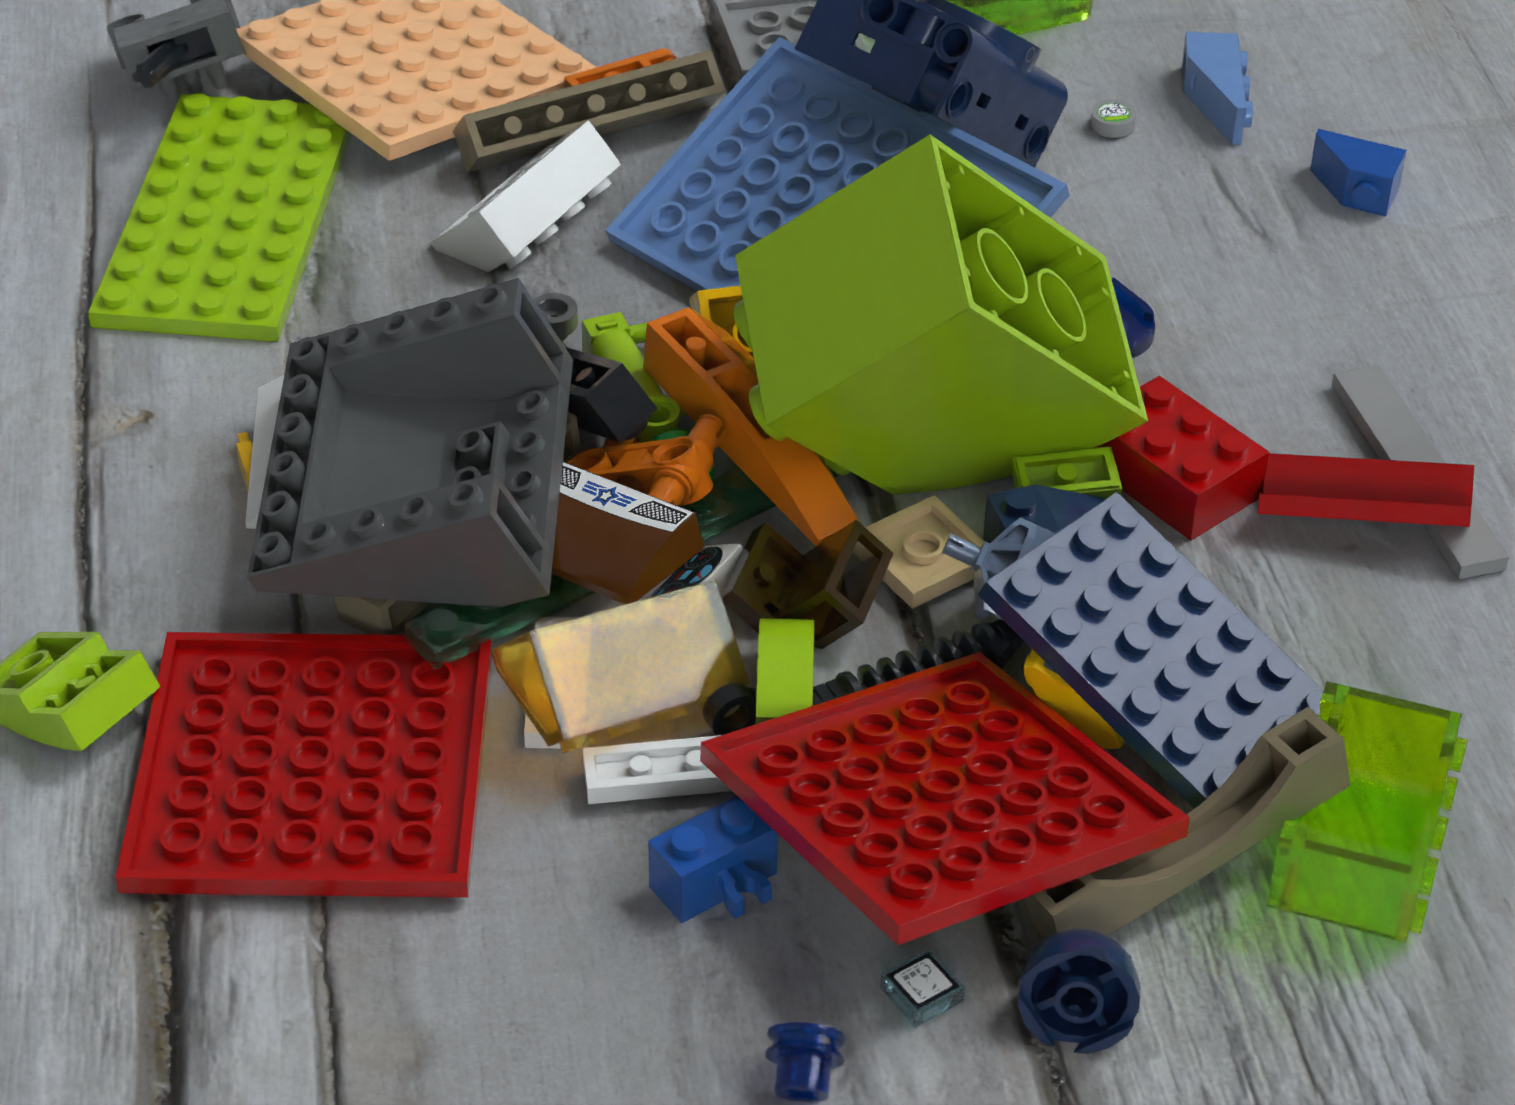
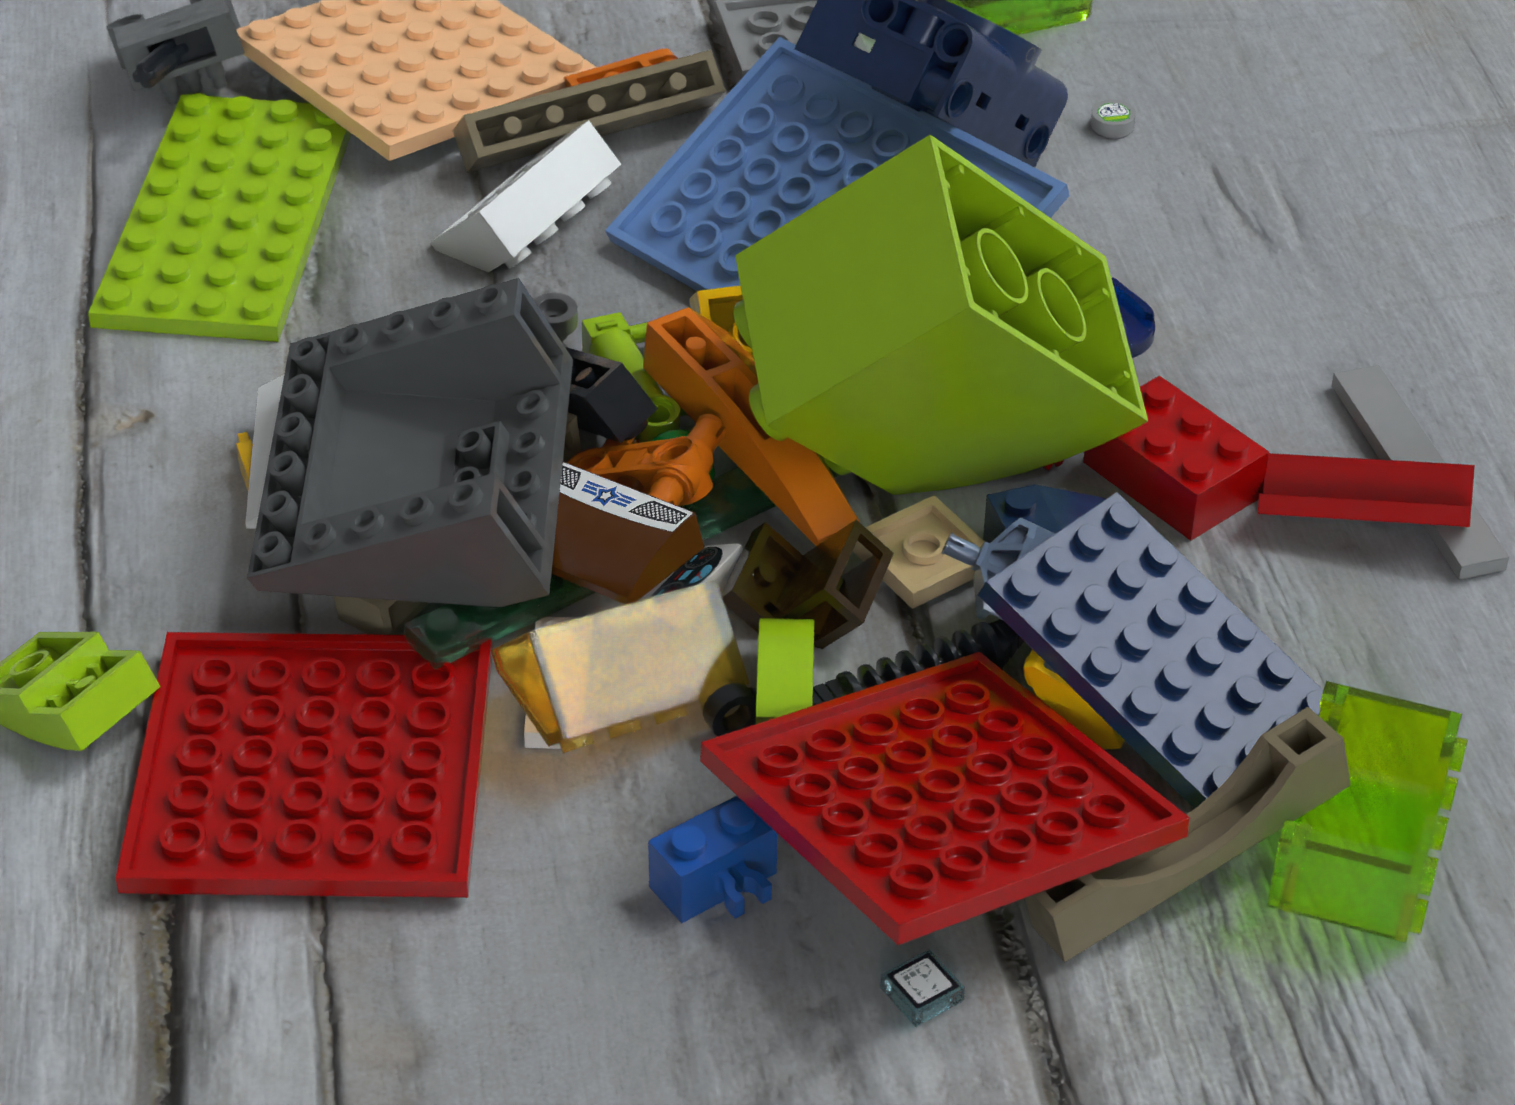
(647, 771): white plate -> none
(804, 1059): clear blue piece -> none
(1077, 471): lime slope -> none
(1079, 990): dark blue cylinder -> none
(1218, 81): medium blue slope -> none
(1358, 170): blue slope -> none

